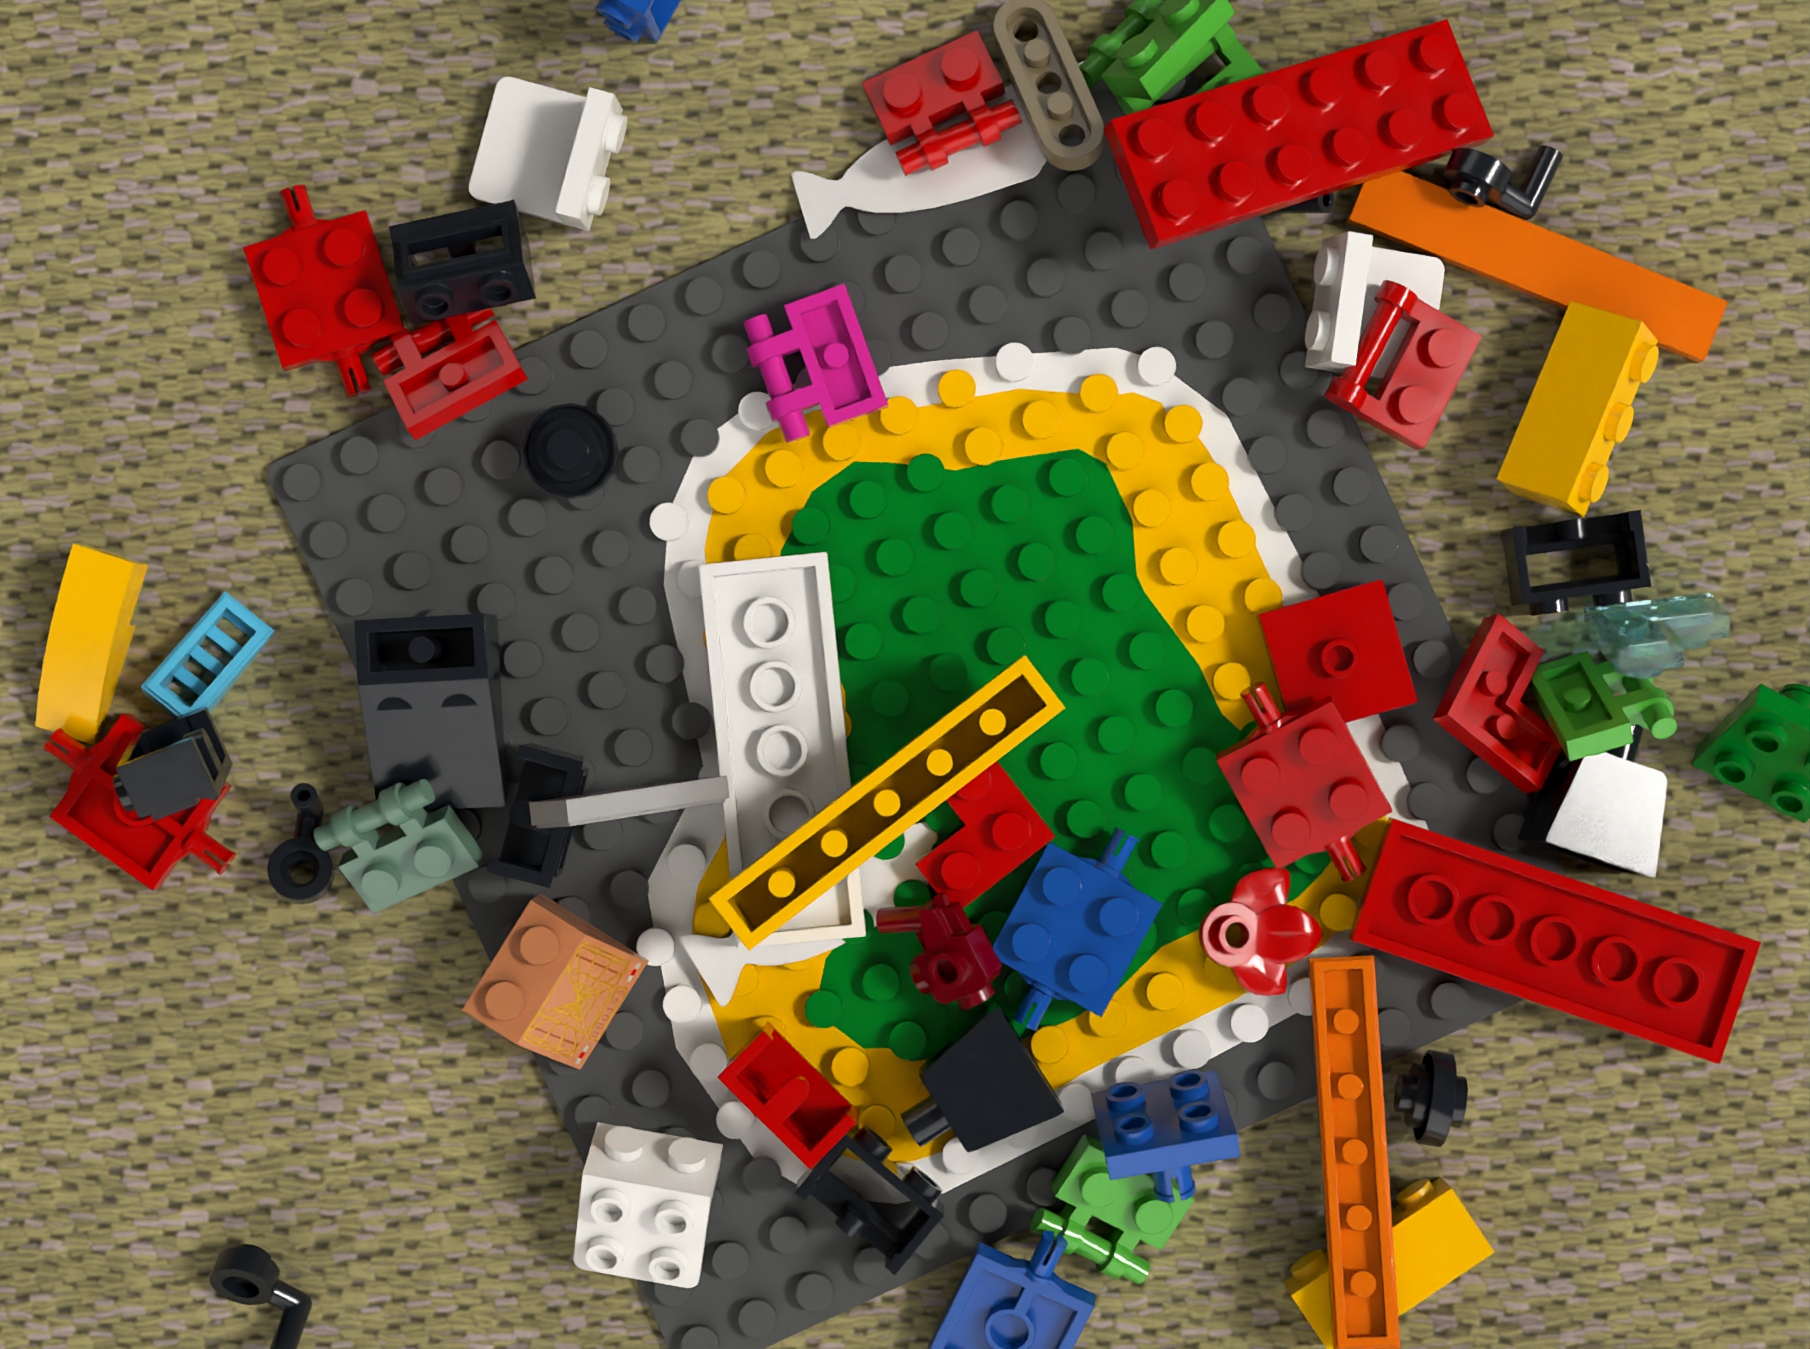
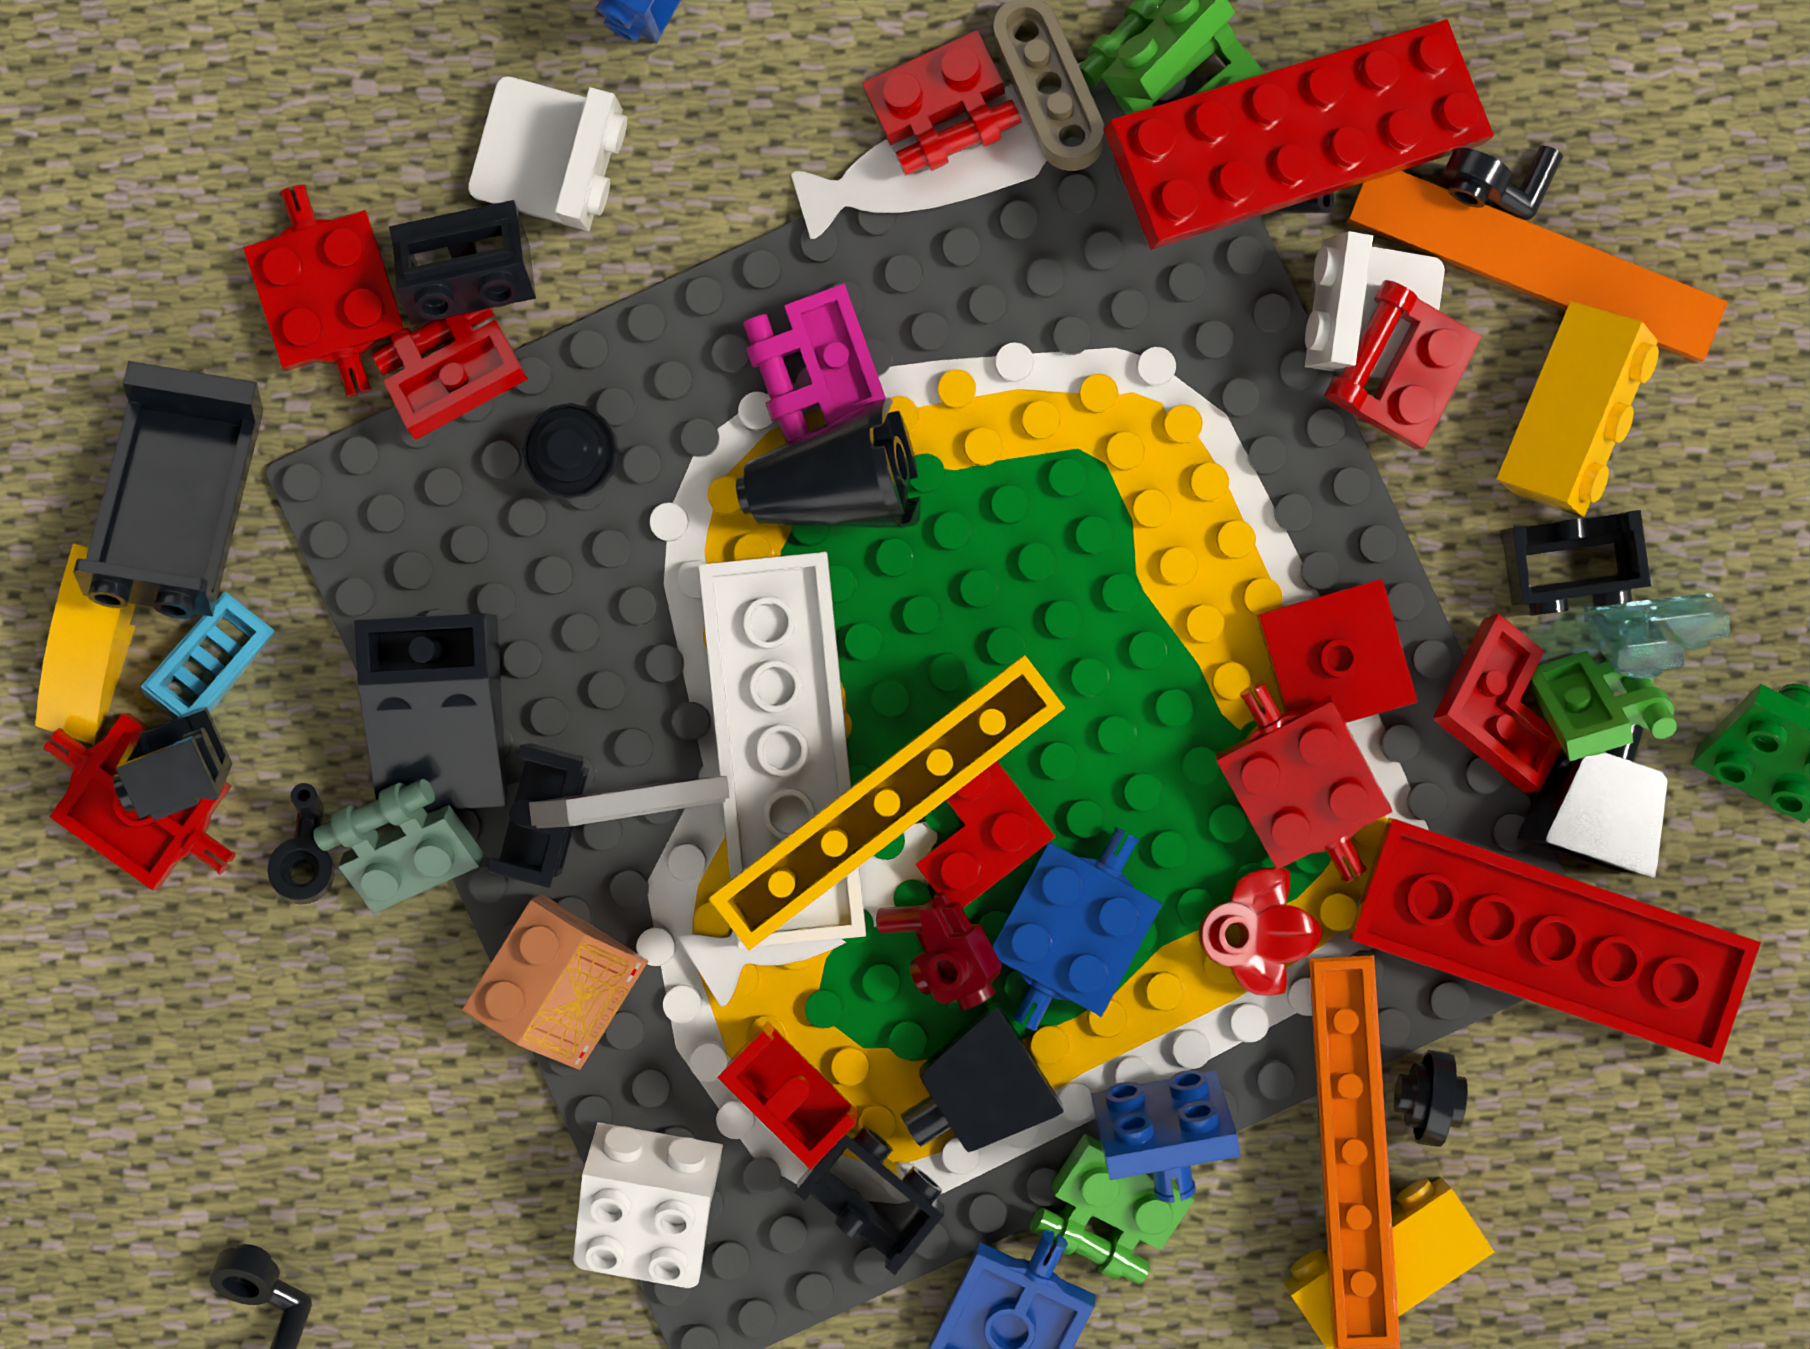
(172, 491): none -> black panel
(837, 475): none -> black cone

